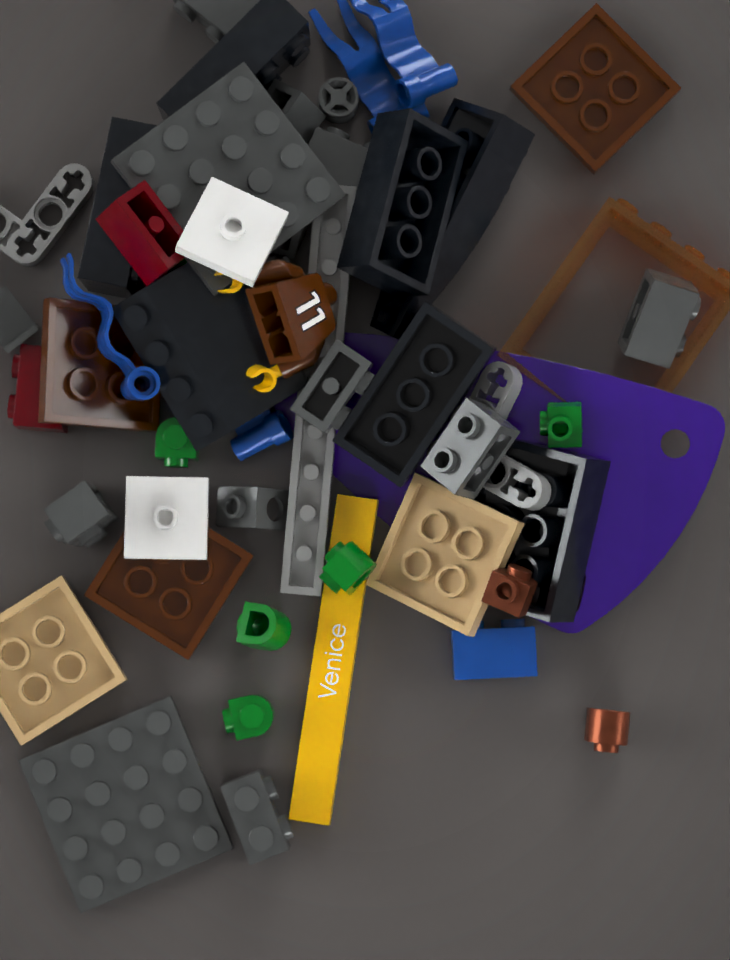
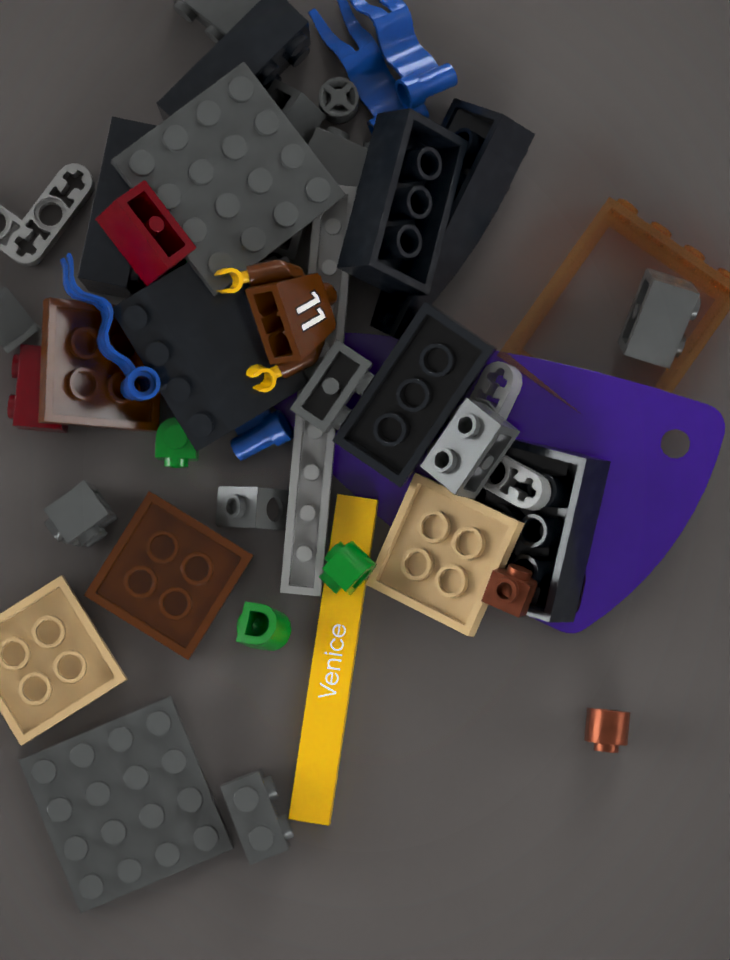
(166, 518): white plate -> none
(231, 232): white plate -> none
(248, 716): green plate -> none
(495, 652): blue brick -> none
(562, 424): green plate -> none
(595, 88): reddish brown plate -> none

